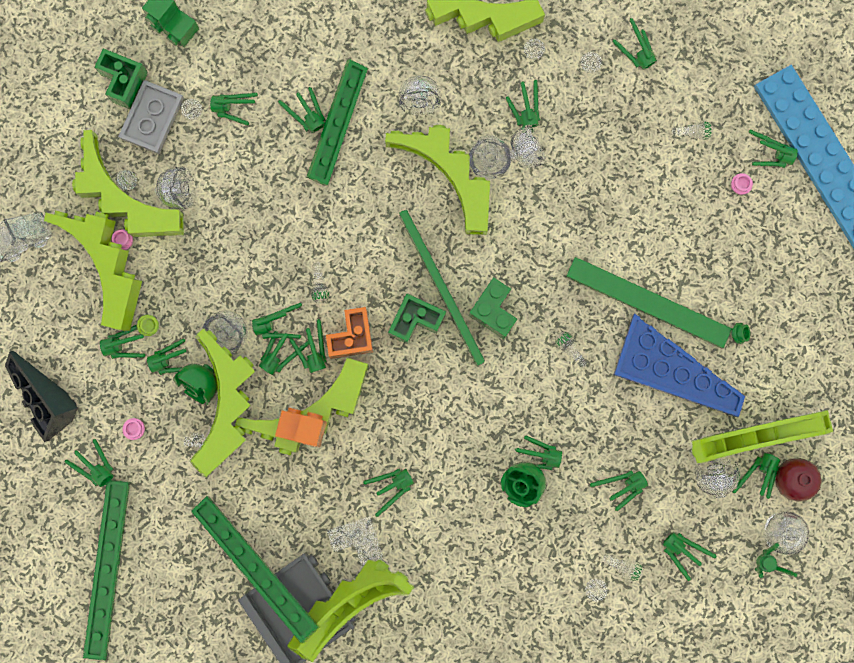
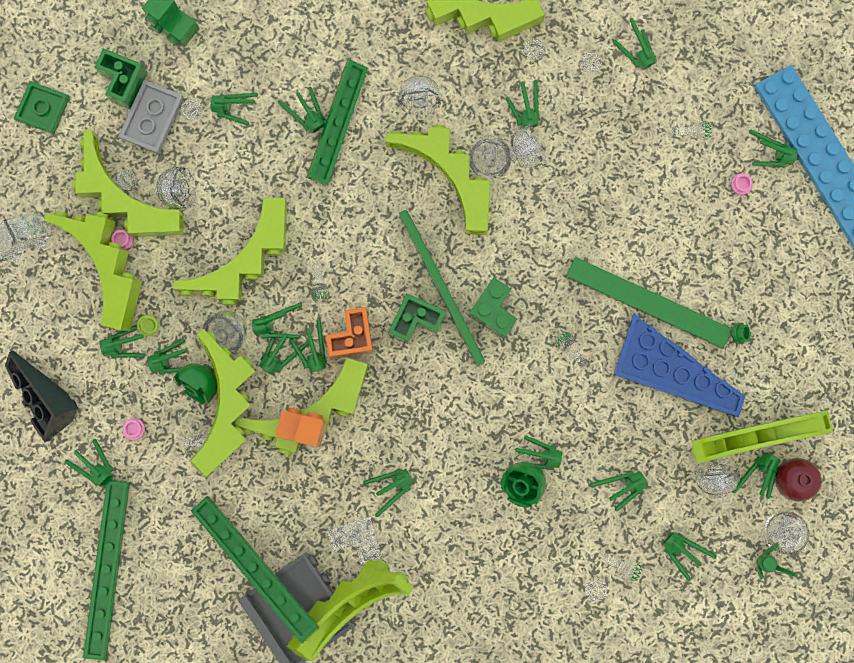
(41, 107): none -> green tile
(249, 263): none -> lime arch

